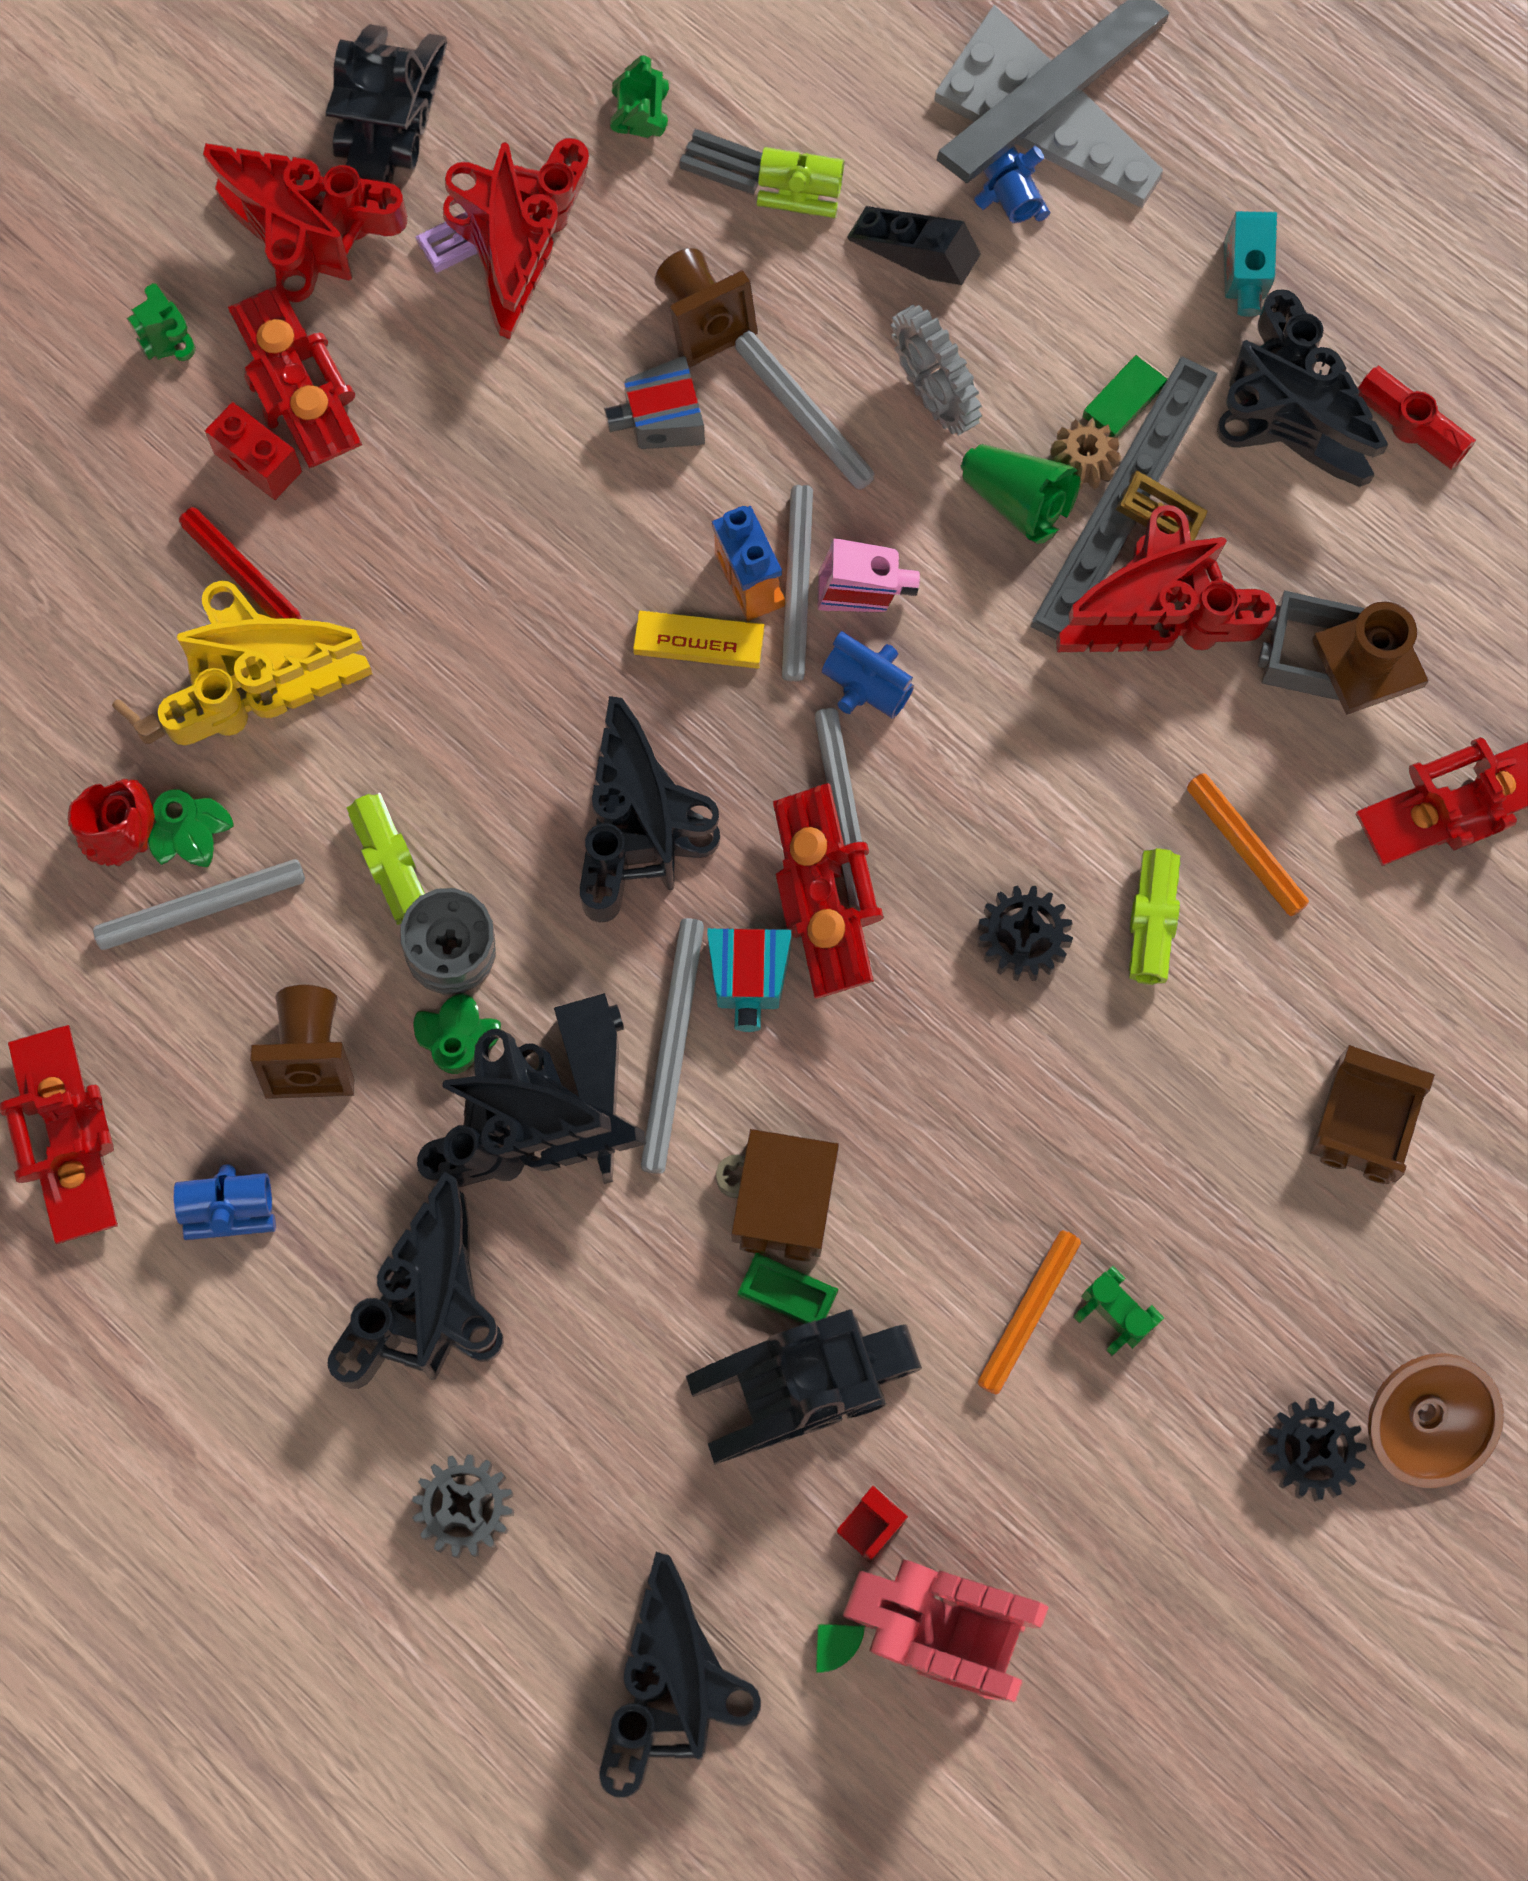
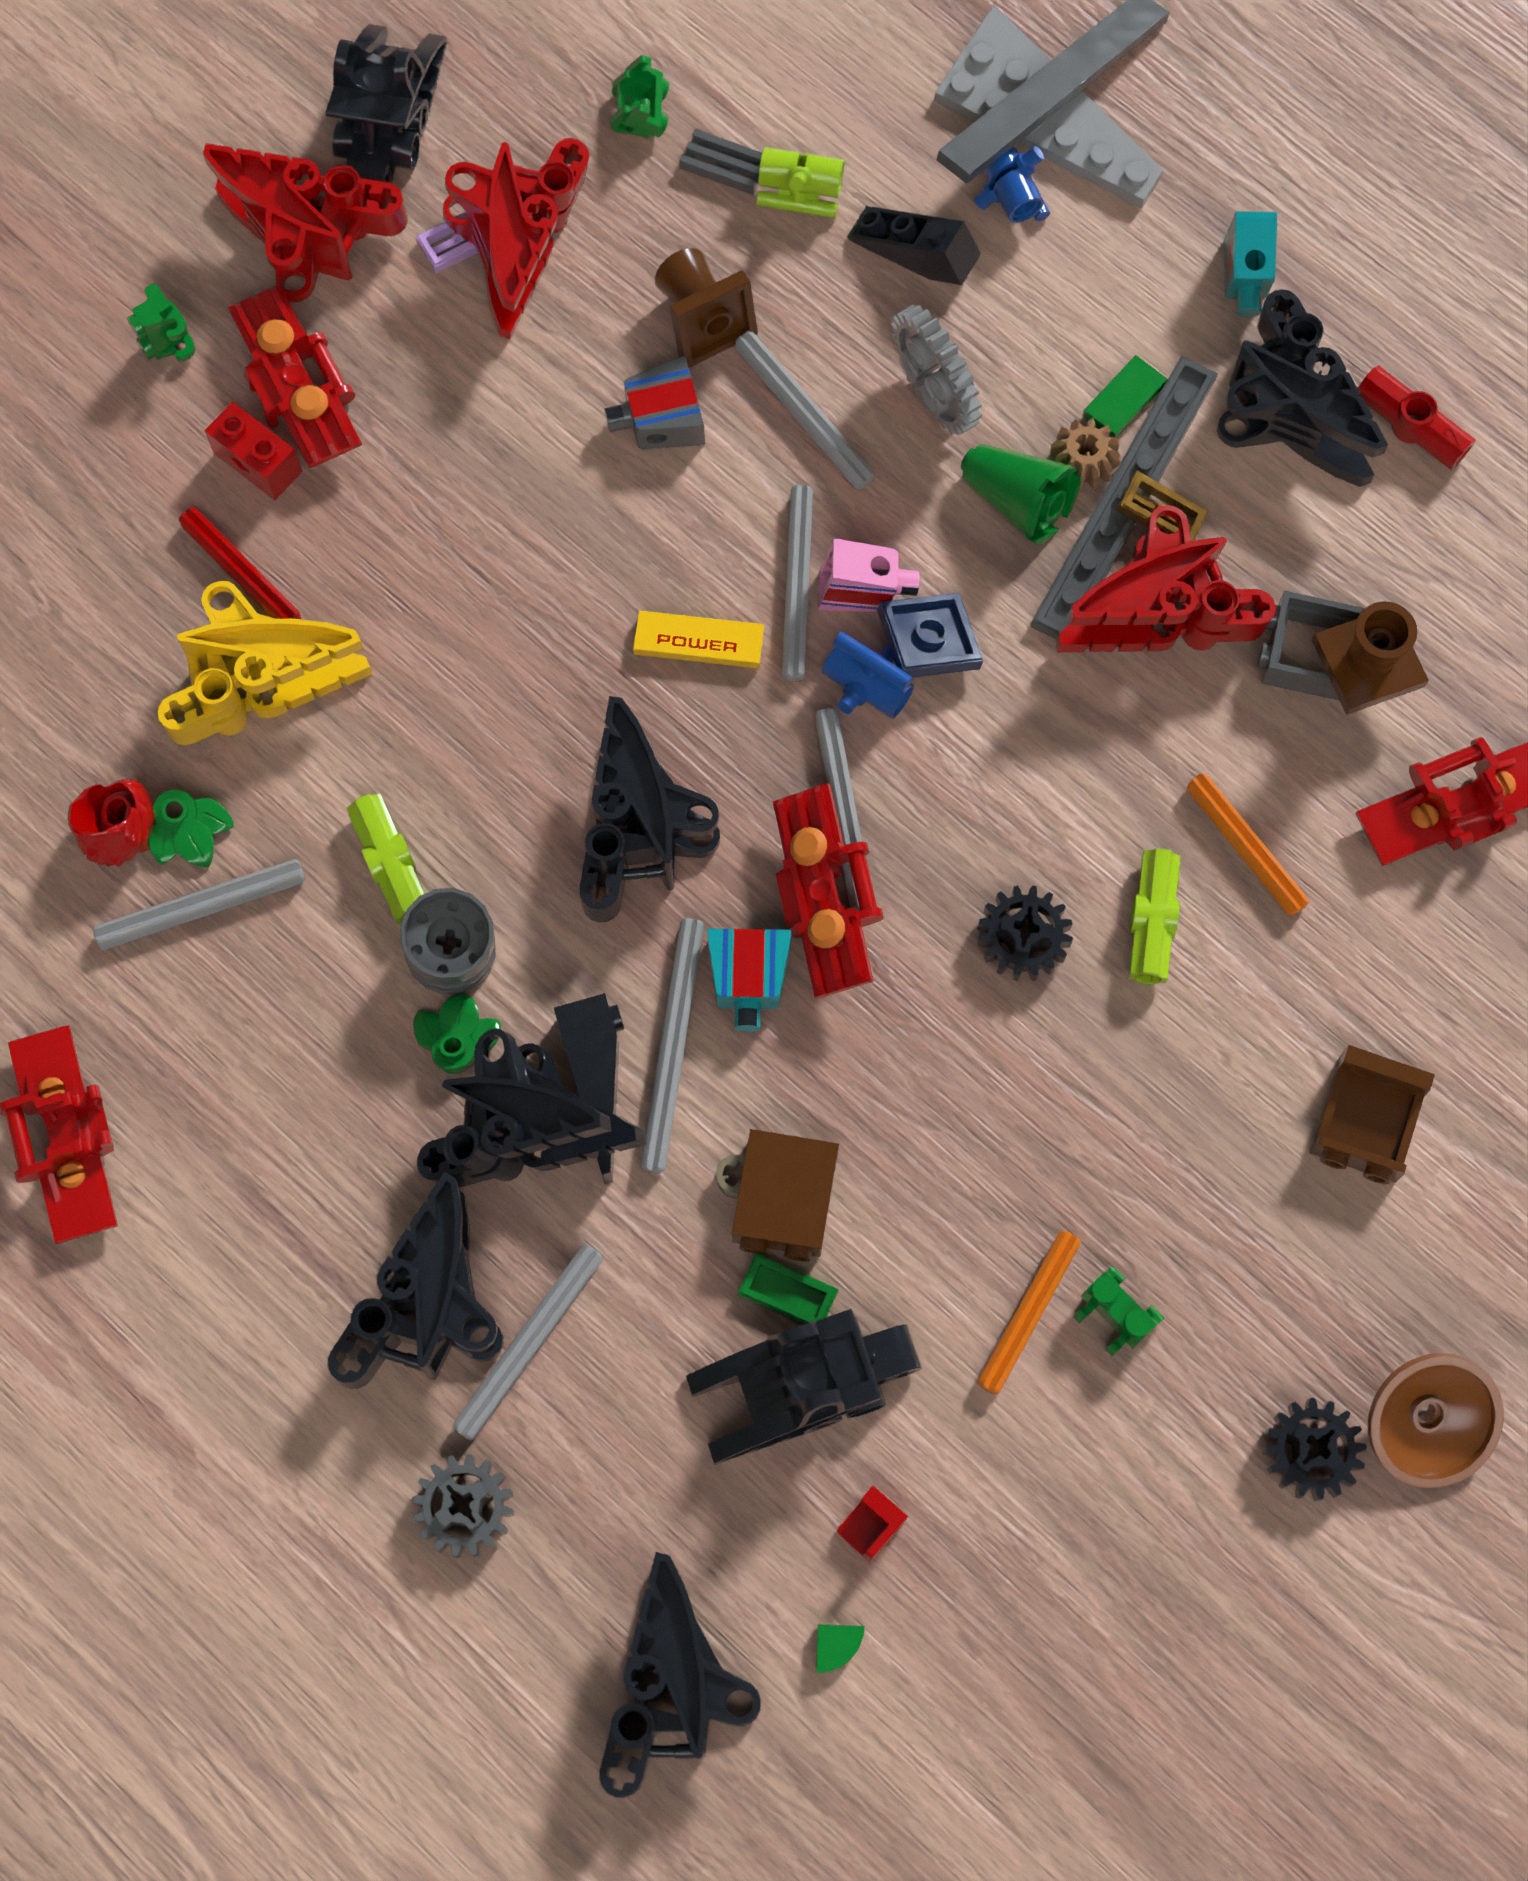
(147, 728): medium nougat hand -> none
(224, 1205): blue pin -> none
(305, 1058): reddish brown plant -> none
(527, 1342): none -> light grey axle
(748, 562): blue hips -> none
(930, 635): none -> dark blue tile
(951, 1641): coral piece -> none

